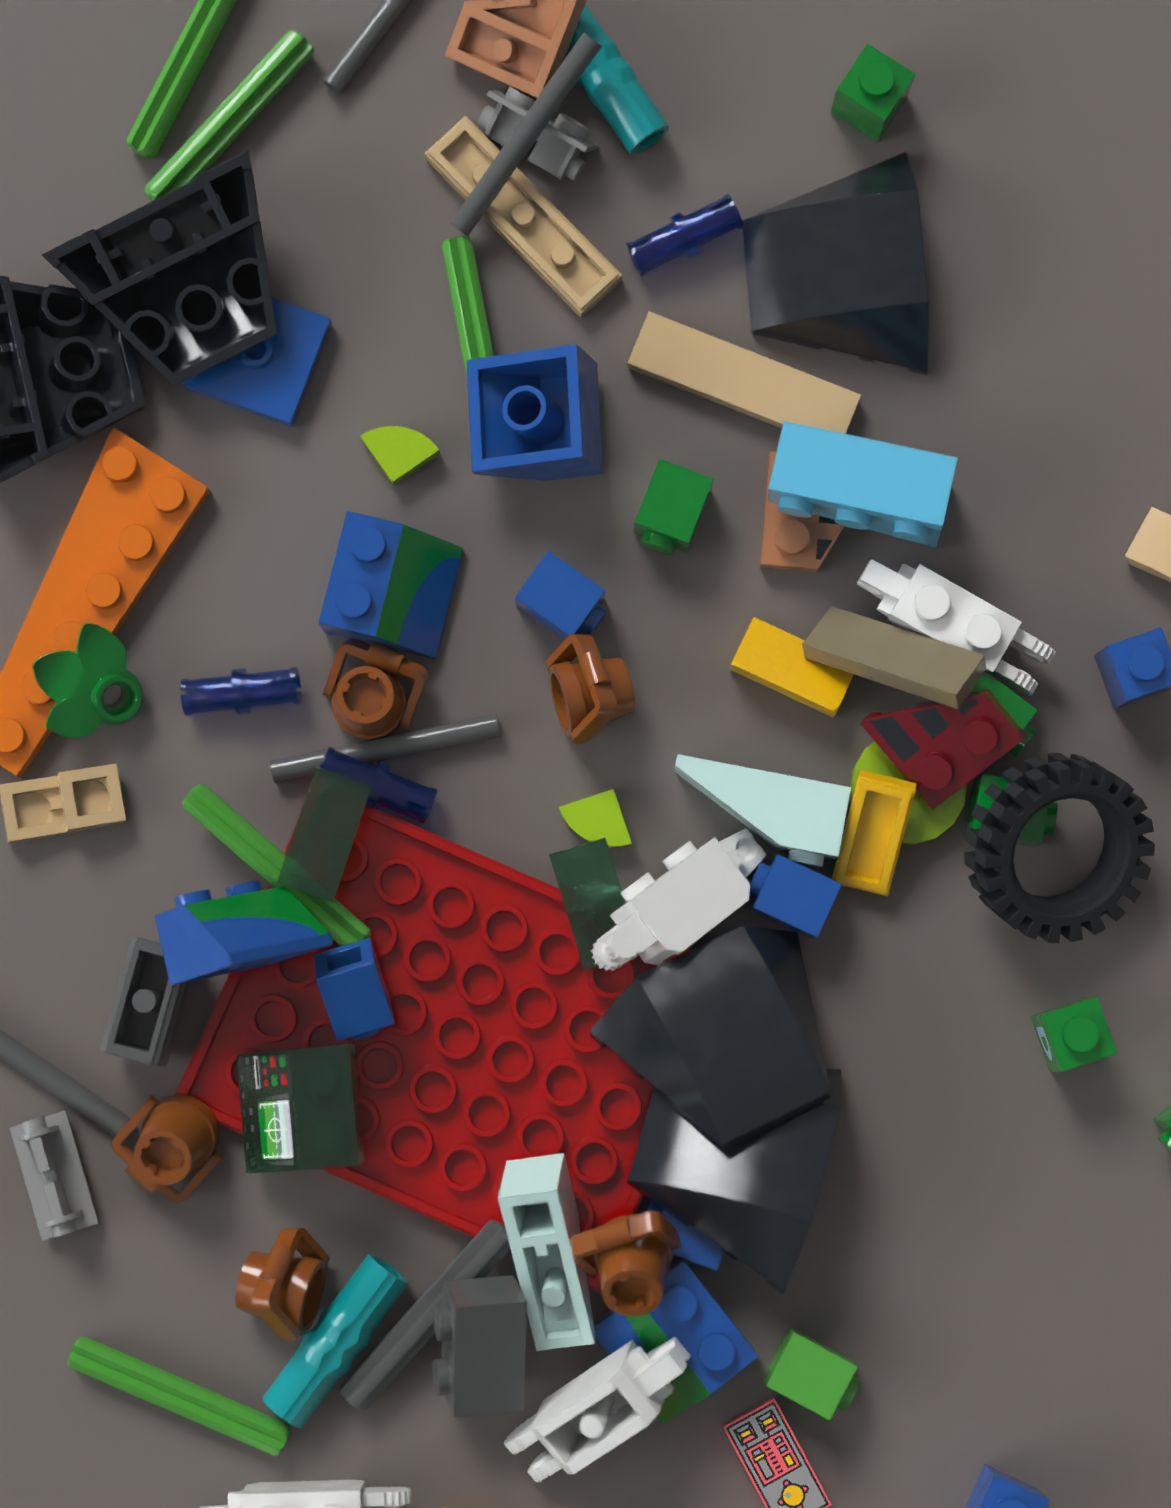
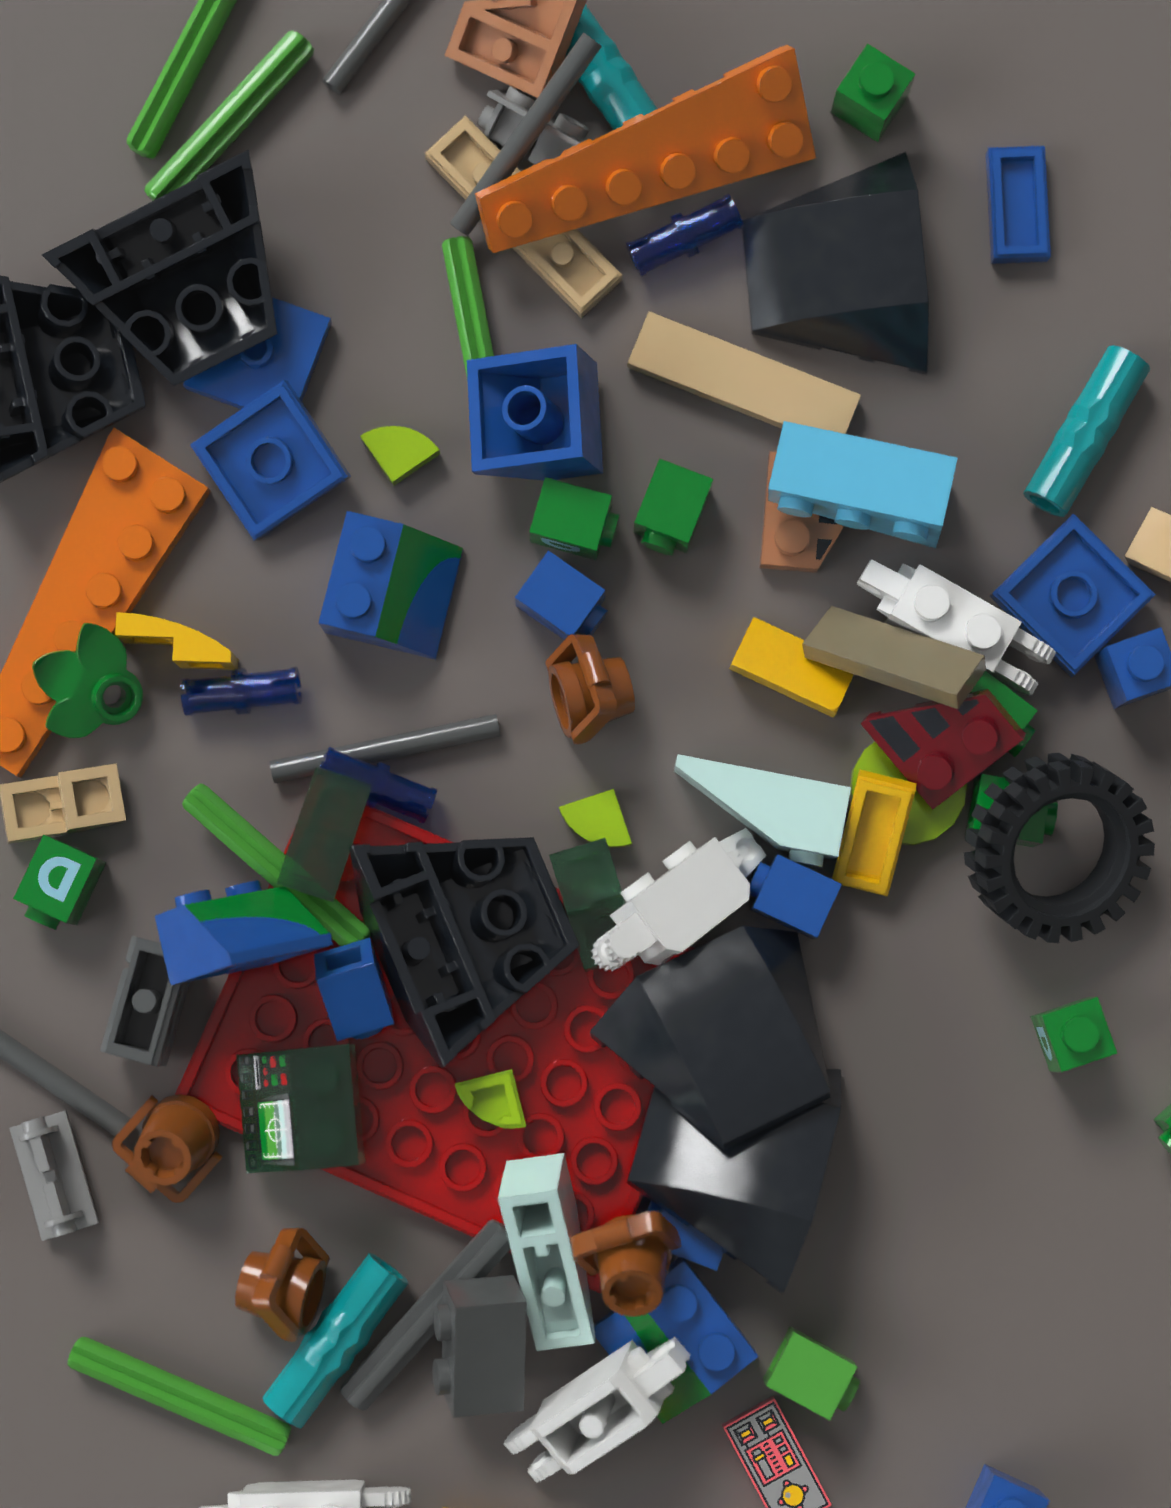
(58, 883): none -> green brick
(190, 646): none -> yellow slope
(270, 460): none -> blue plate
(370, 698): dark orange piece -> none
(460, 930): none -> black wedge
(494, 1099): none -> lime tile
(573, 519): none -> green brick
(698, 142): none -> orange wing
(1018, 204): none -> blue tile
(1073, 594): none -> blue plate
(1087, 431): none -> teal axle

